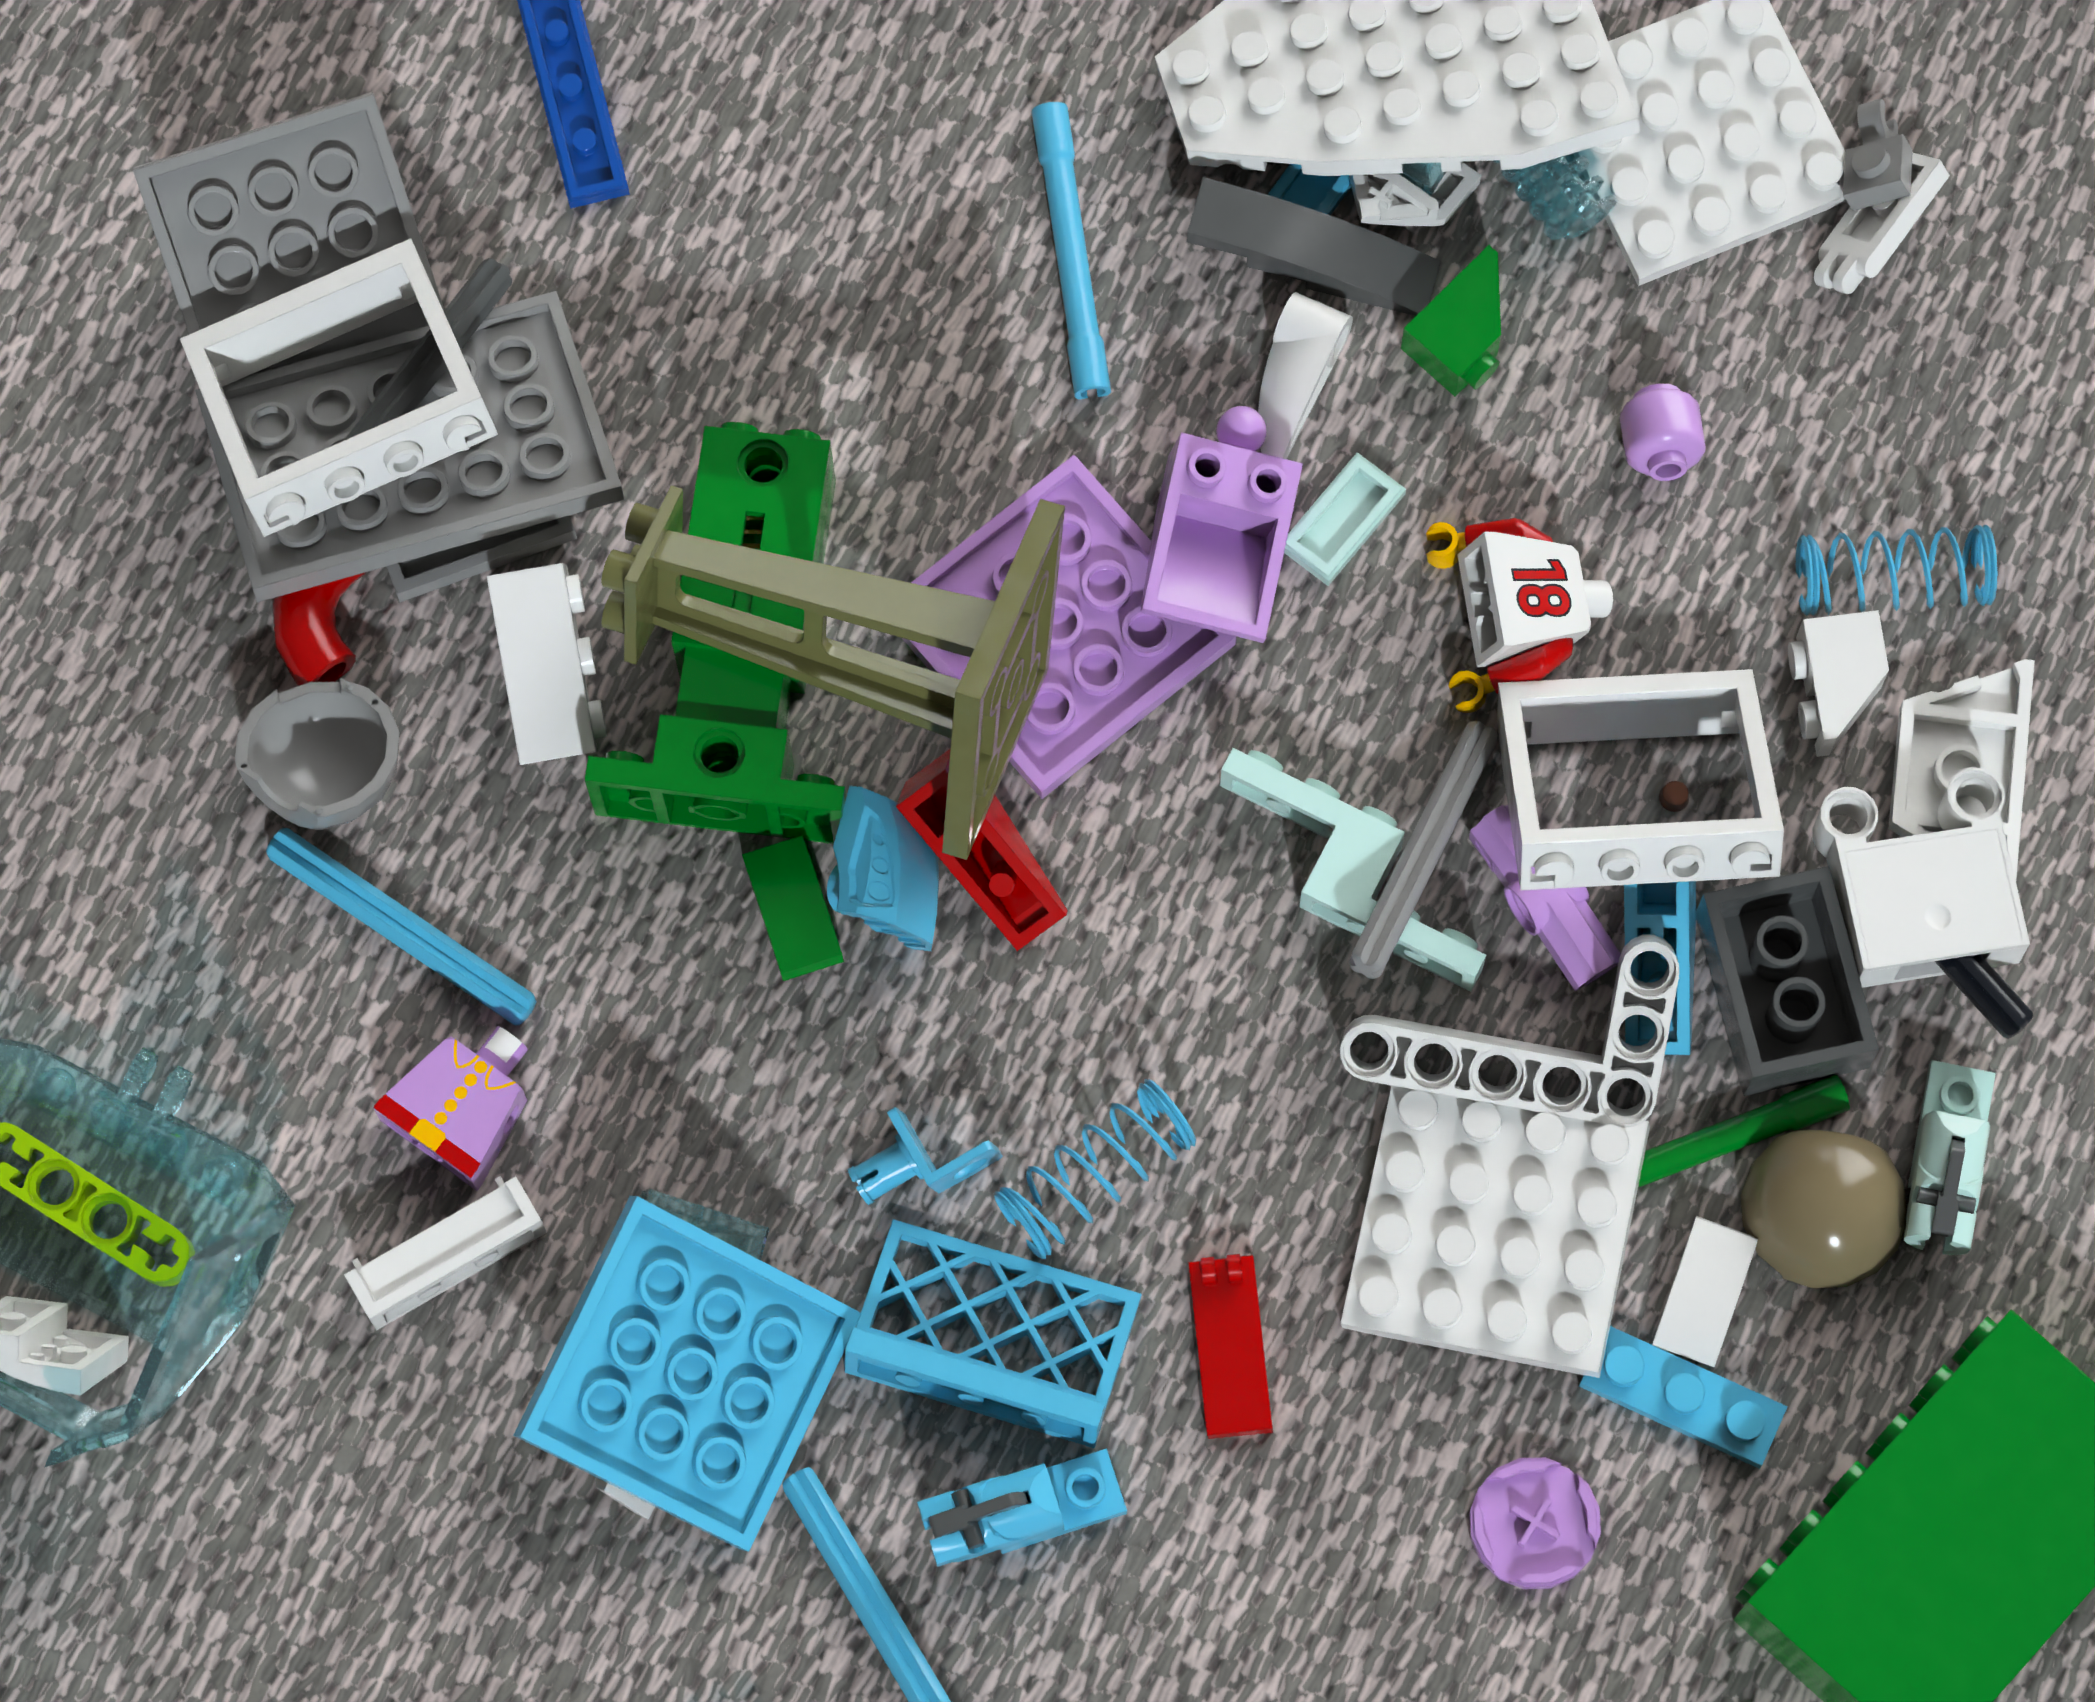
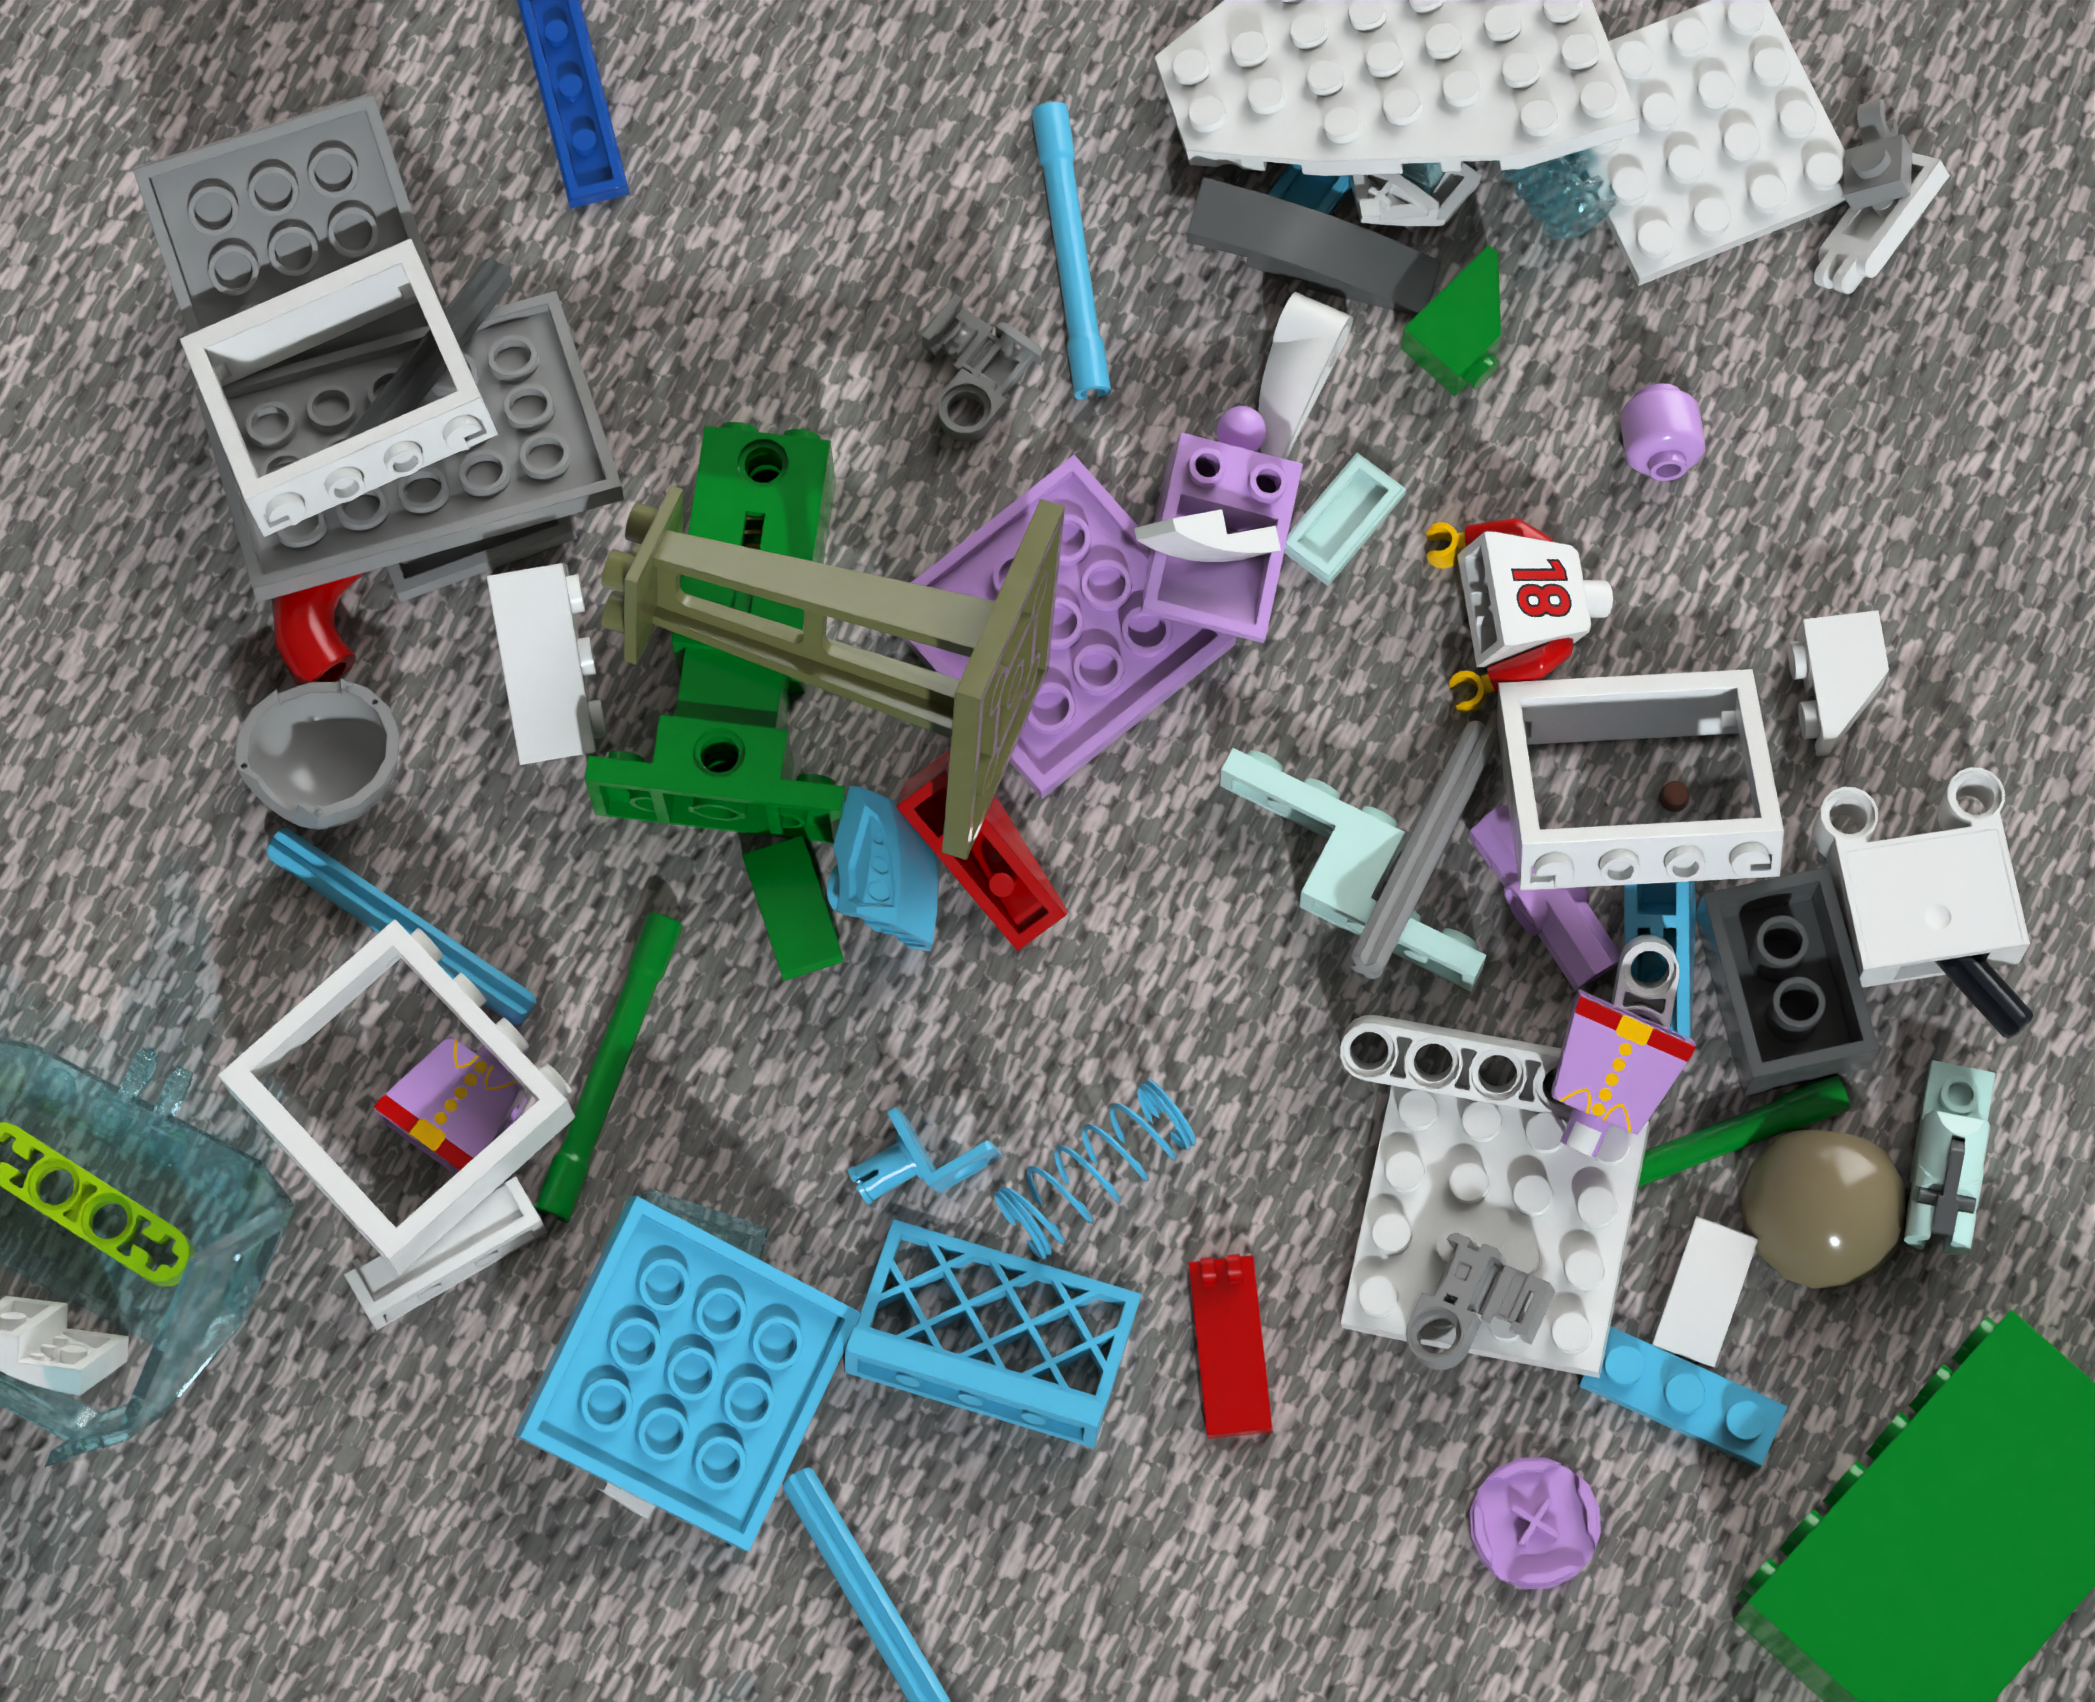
(472, 1183): none -> white window
(571, 1162): none -> green piece
(990, 362): none -> light grey piece
(1022, 1508): medium azure plate -> none
(1205, 538): none -> white slope
(1479, 1290): none -> light grey piece
(1613, 1070): none -> lavender torso
(1811, 563): medium azure piece -> none
(1961, 728): white wing -> none

